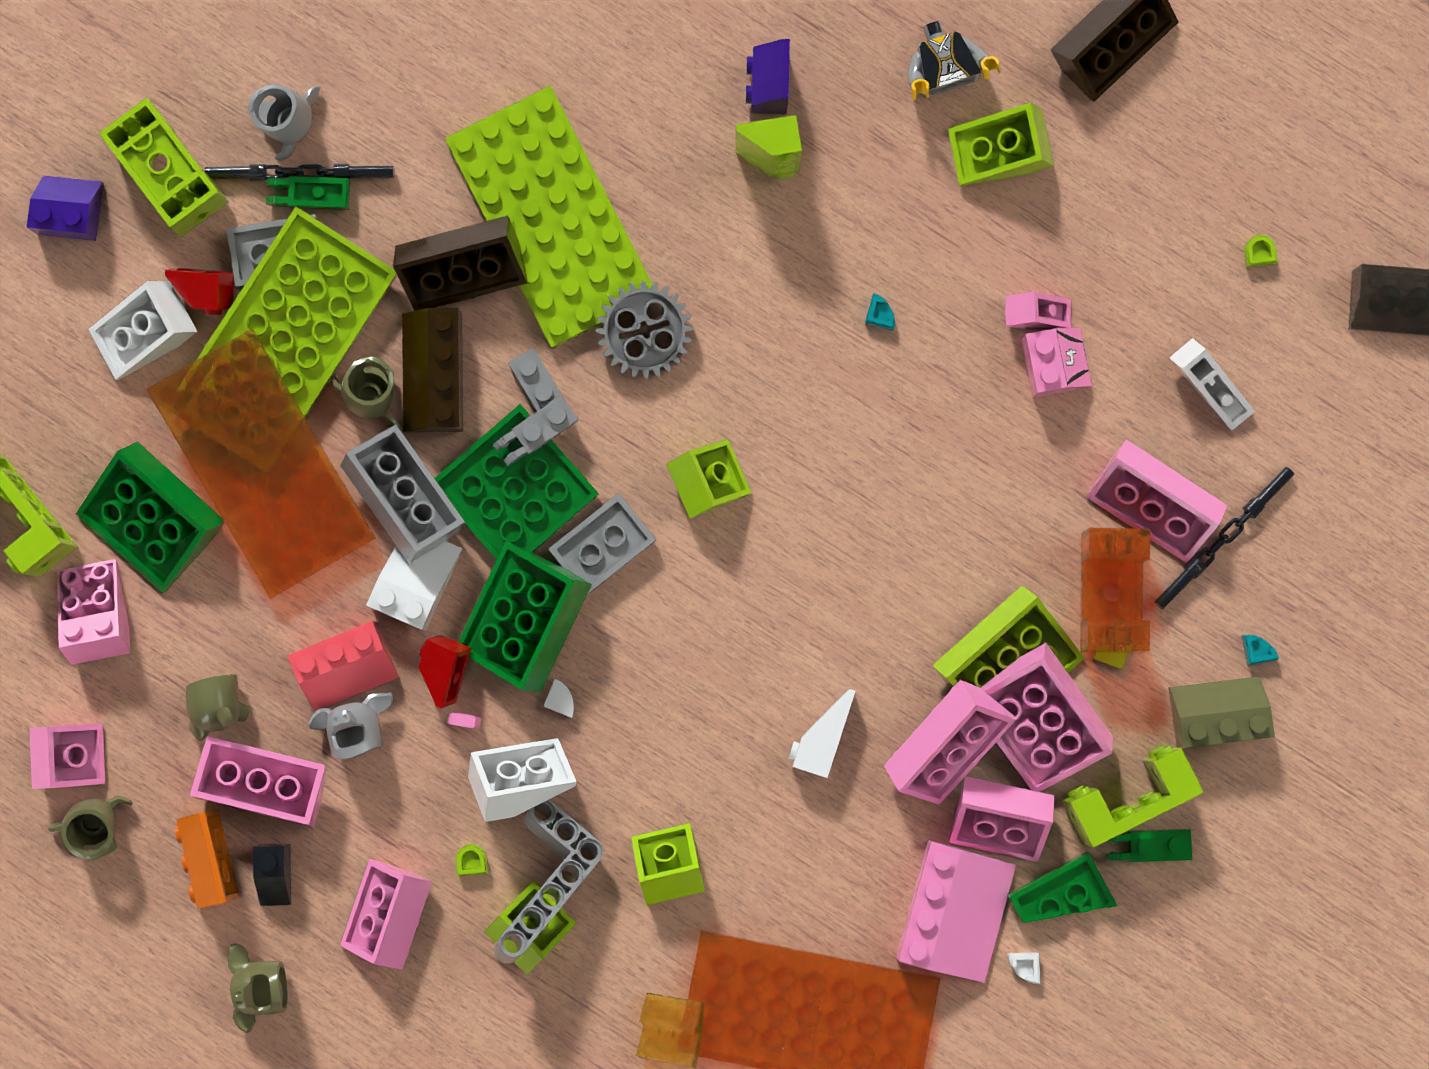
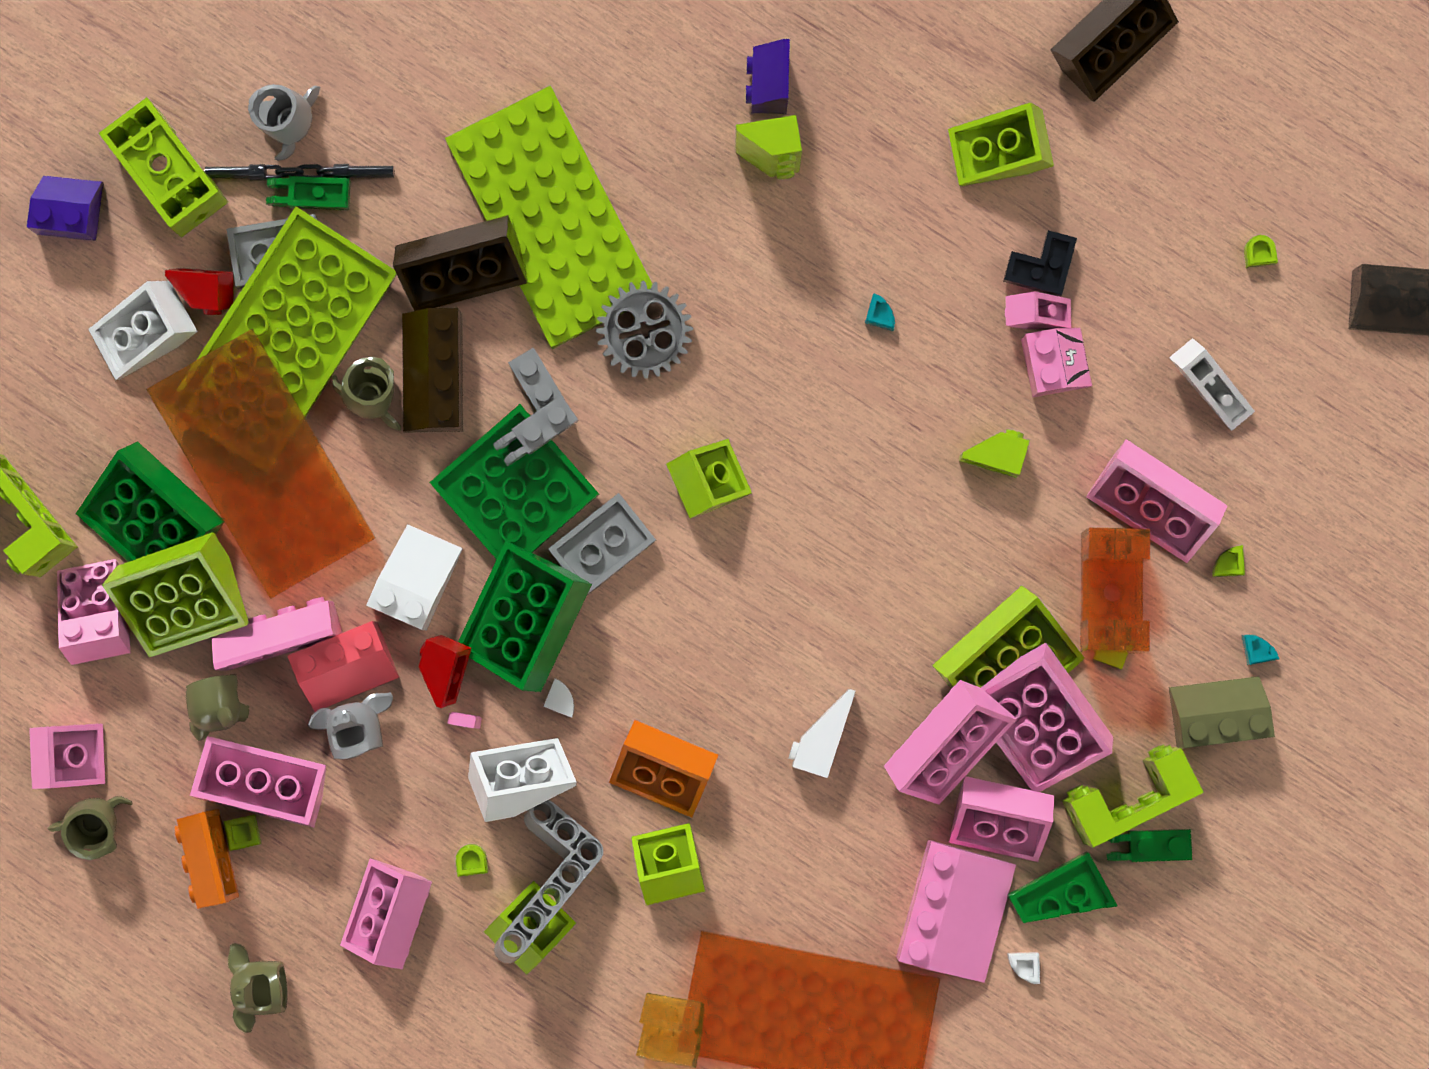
(178, 595): none -> lime slope
(242, 832): none -> lime tile
(272, 873): black slope -> none
(276, 635): none -> bright pink slope
(402, 493): light grey brick -> none
(663, 768): none -> orange slope
(946, 62): torso -> none
(999, 453): none -> lime slope
(1043, 273): none -> black plate
(1230, 563): none -> lime tile
(1251, 509): black piece -> none

